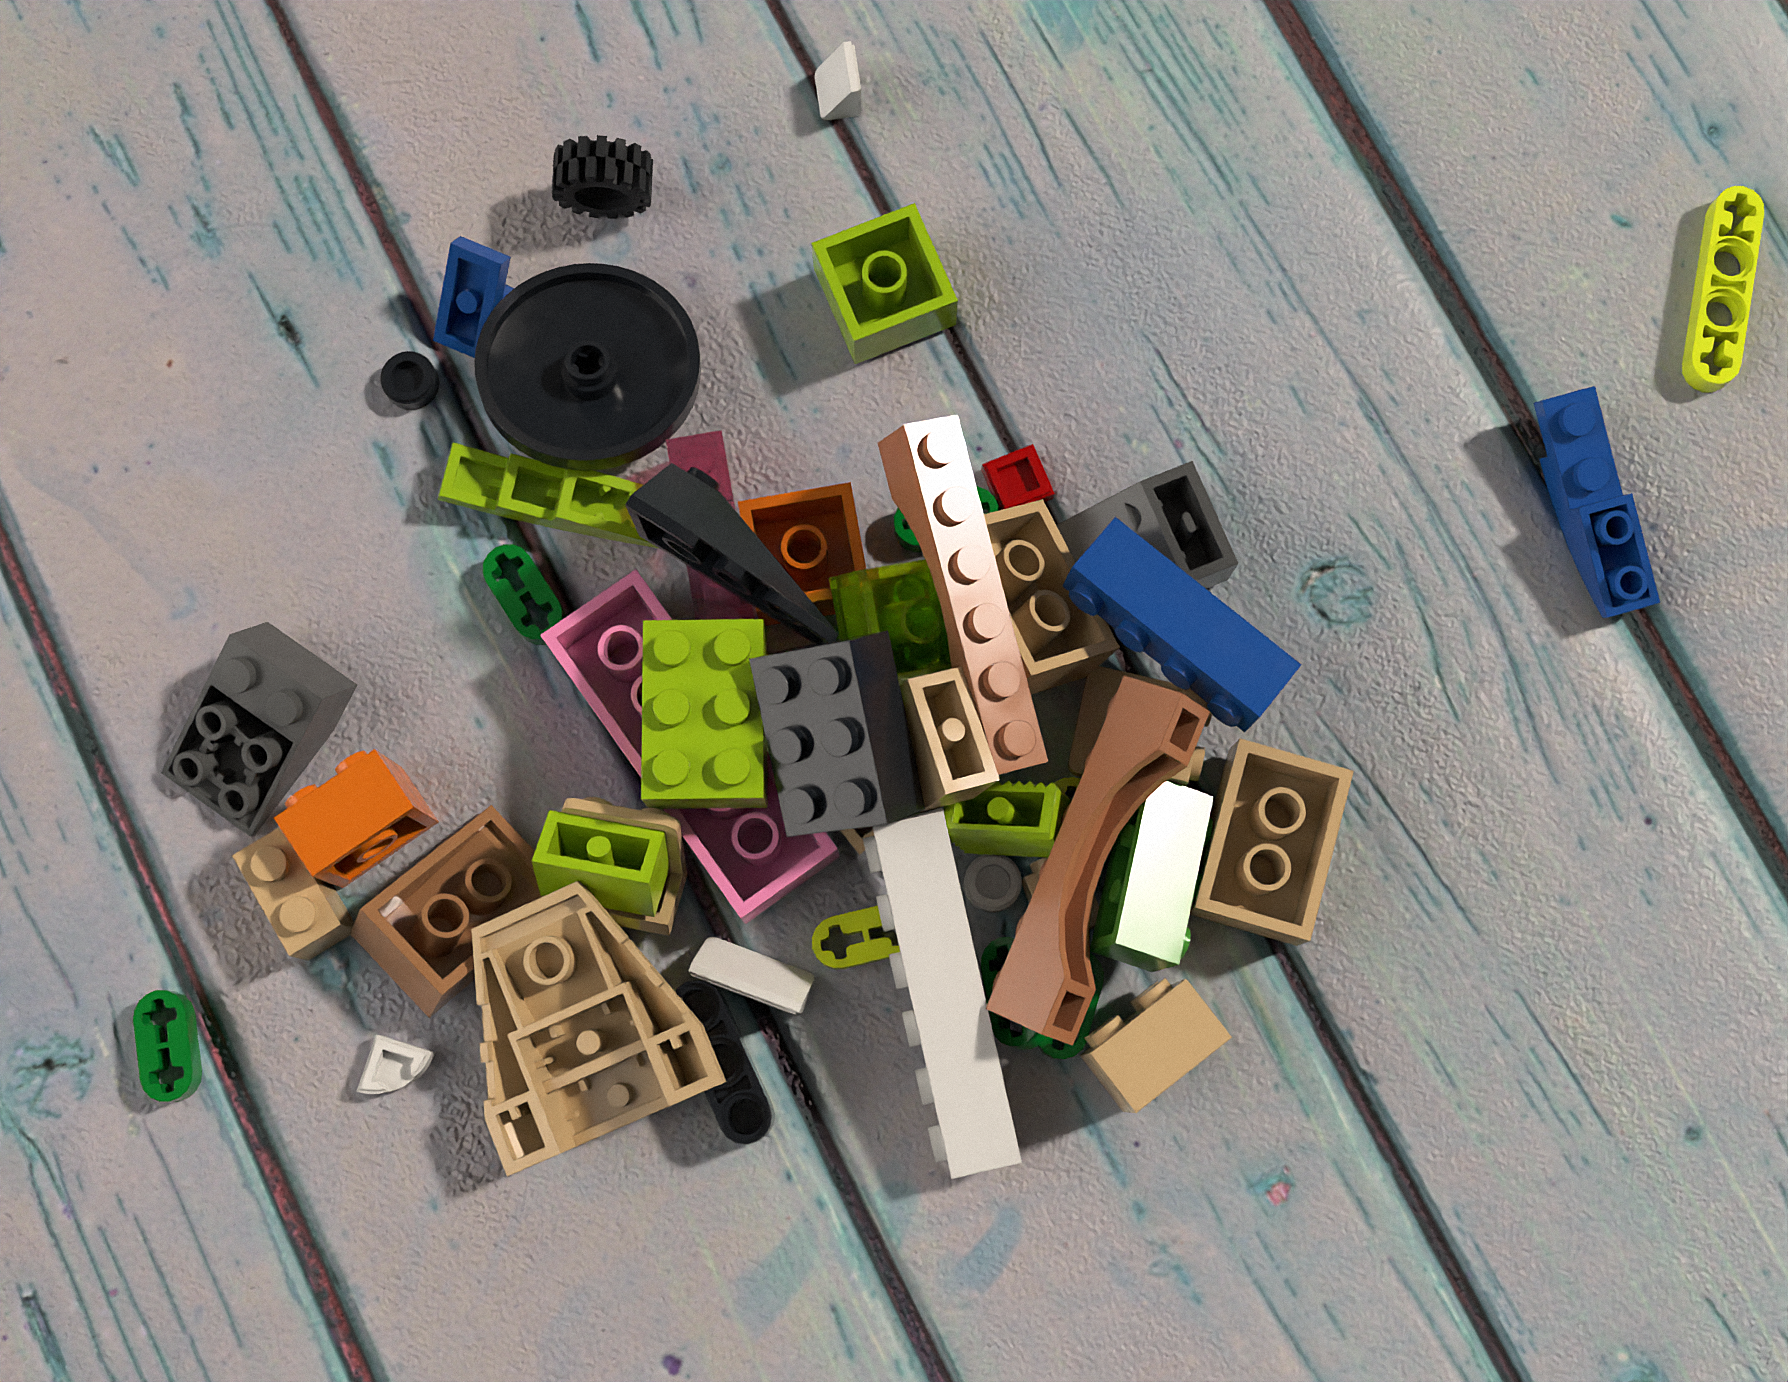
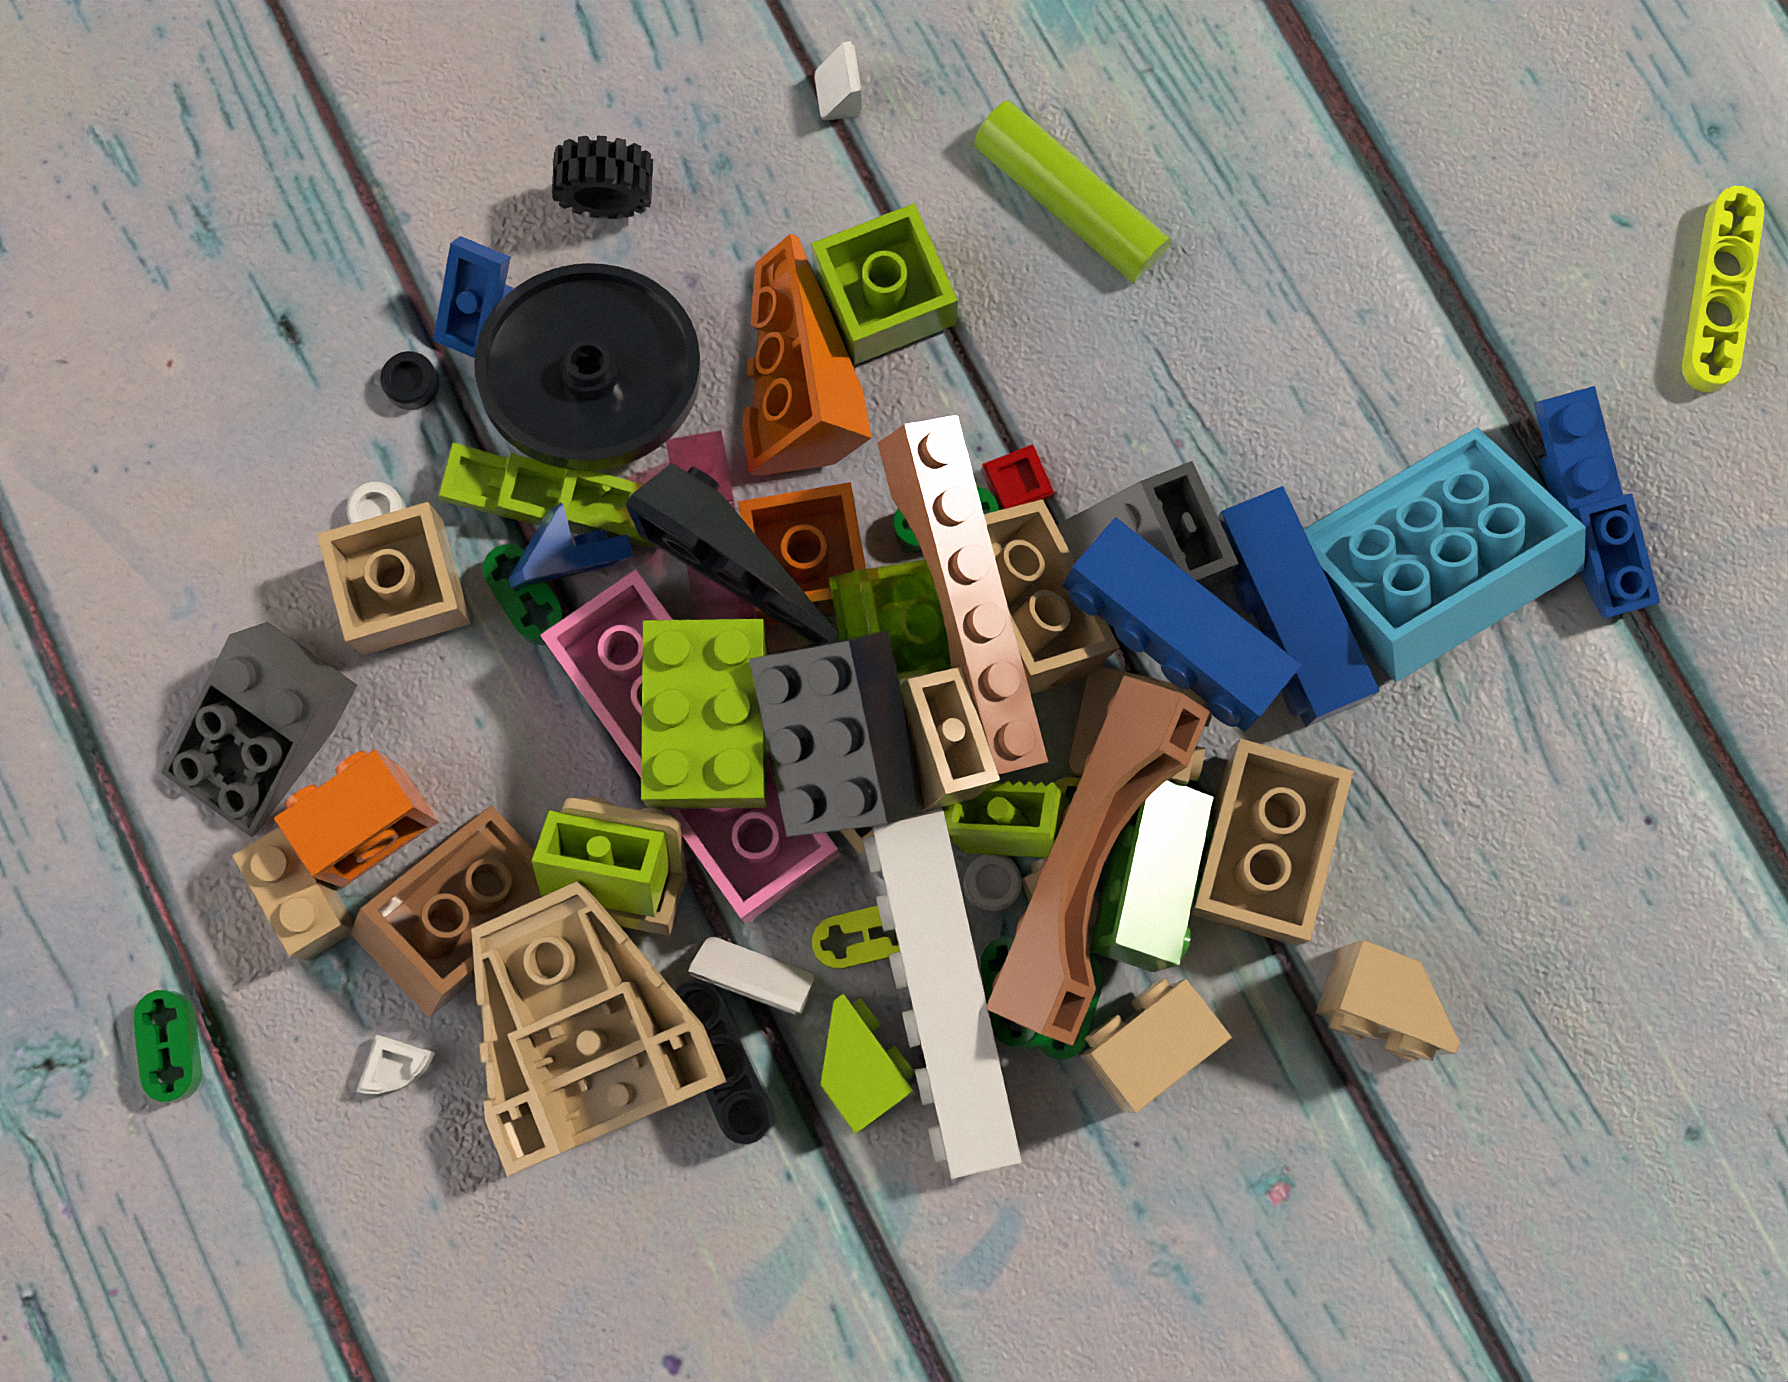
(372, 501): none -> white tile
(393, 579): none -> tan brick
(554, 556): none -> blue slope
(805, 389): none -> orange wedge
(857, 1070): none -> lime slope
(1071, 191): none -> lime brick
(1296, 607): none -> blue brick
(1388, 998): none -> tan slope
(1444, 552): none -> medium azure slope

